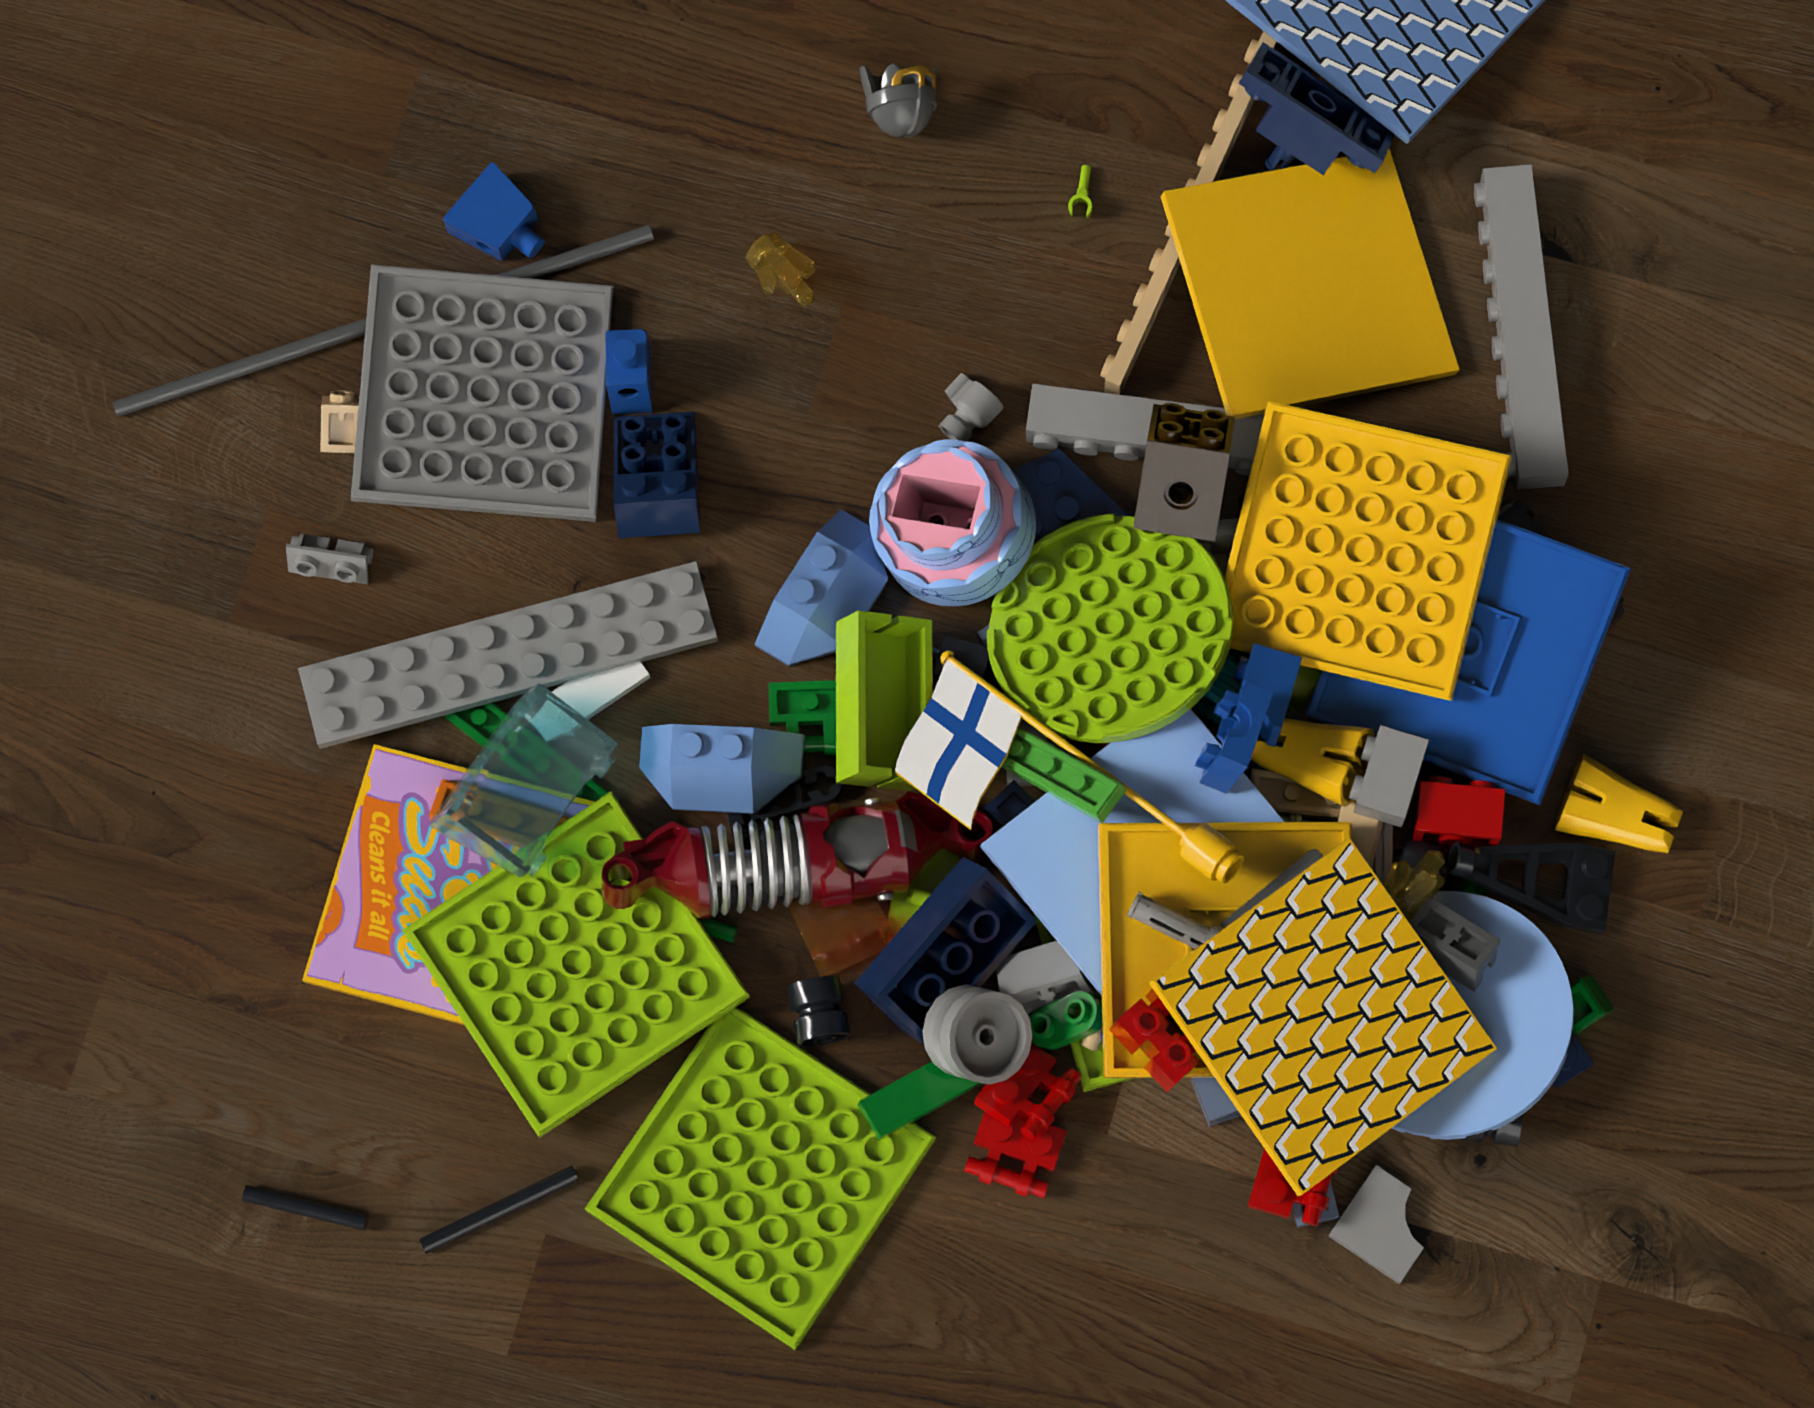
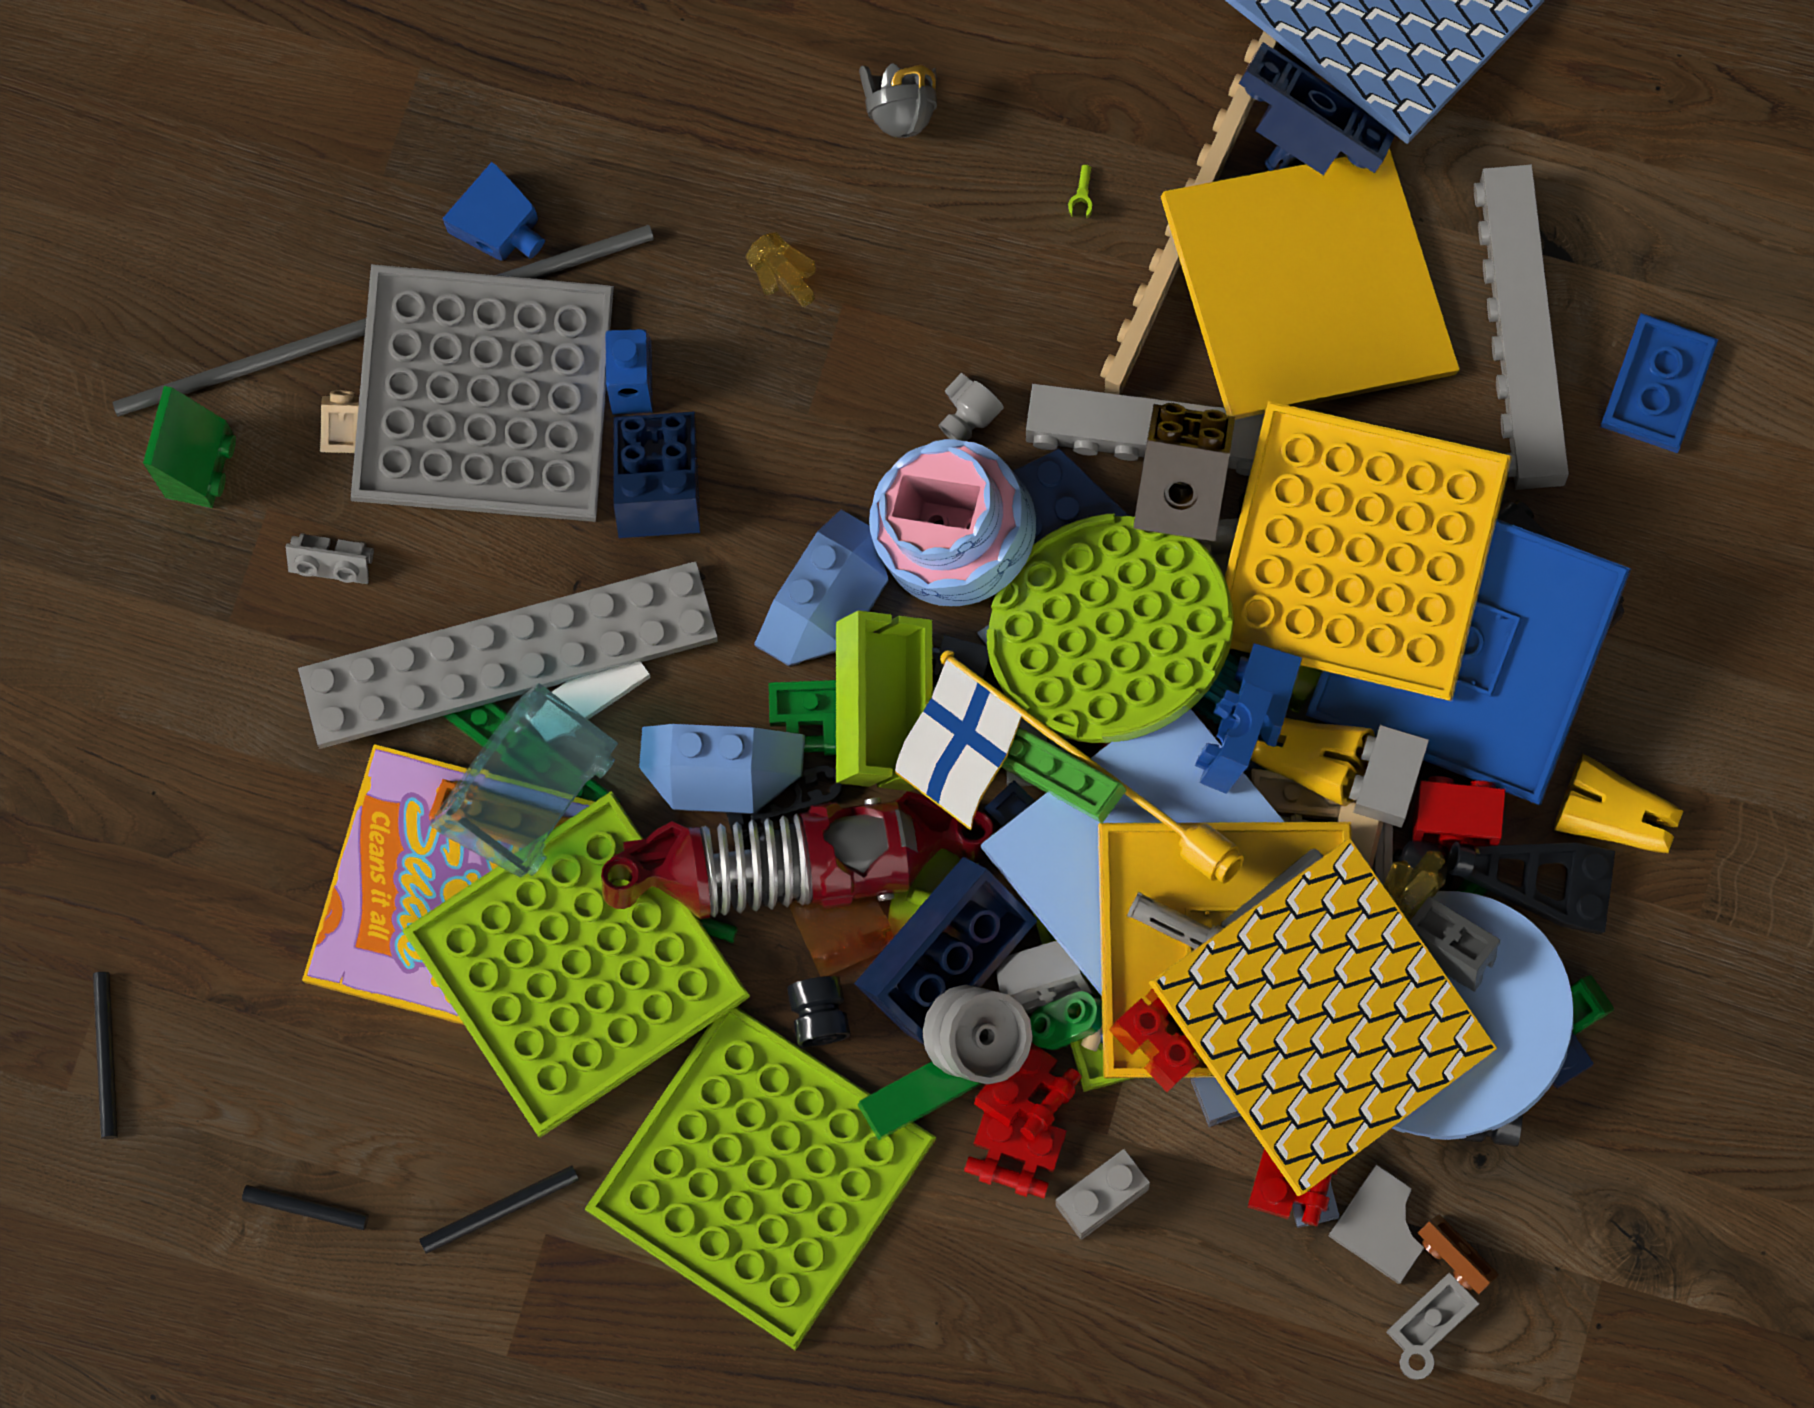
(105, 1055): none -> black bar
(188, 450): none -> green slope
(1102, 1194): none -> light grey brick
(1430, 1322): none -> light grey hinge
(1445, 1242): none -> dark orange plate
(1659, 383): none -> blue tile

